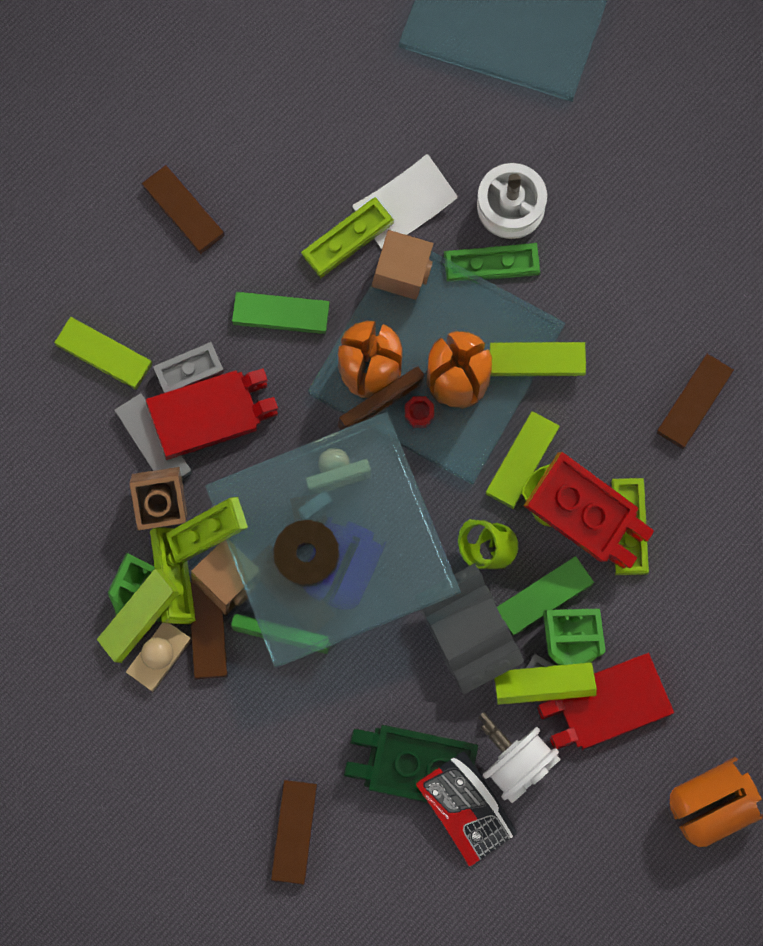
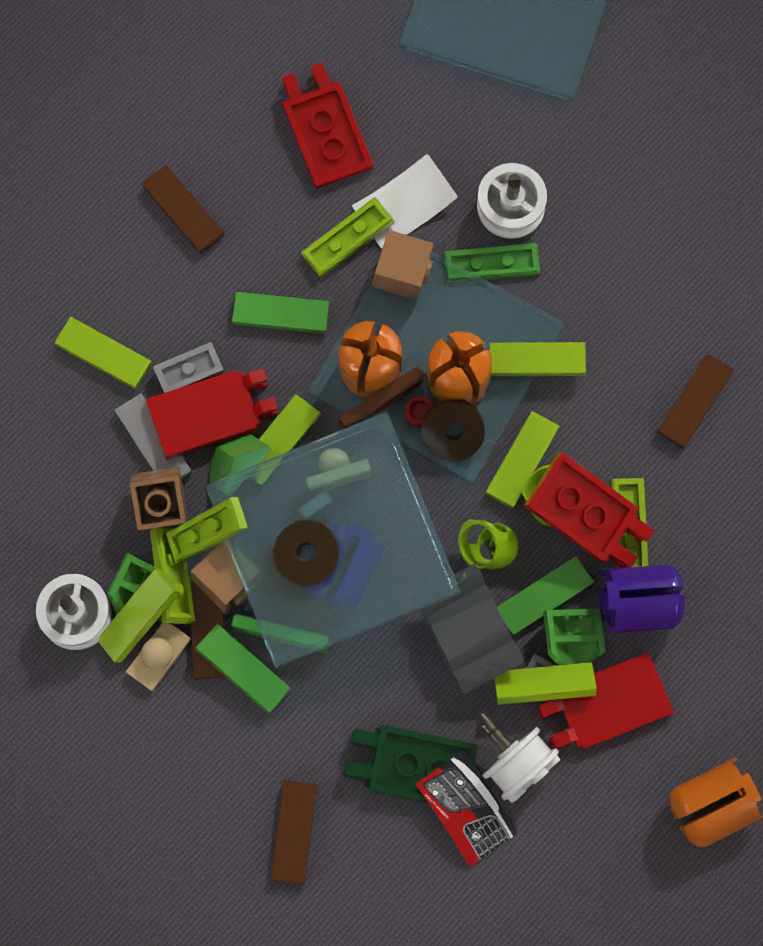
(73, 611): none -> white wheel
(236, 456): none -> bright green slope
(242, 668): none -> bright green tile
(289, 427): none -> lime tile
(325, 129): none -> red tile
(453, 447): none -> dark brown tile
(641, 598): none -> dark purple cylinder

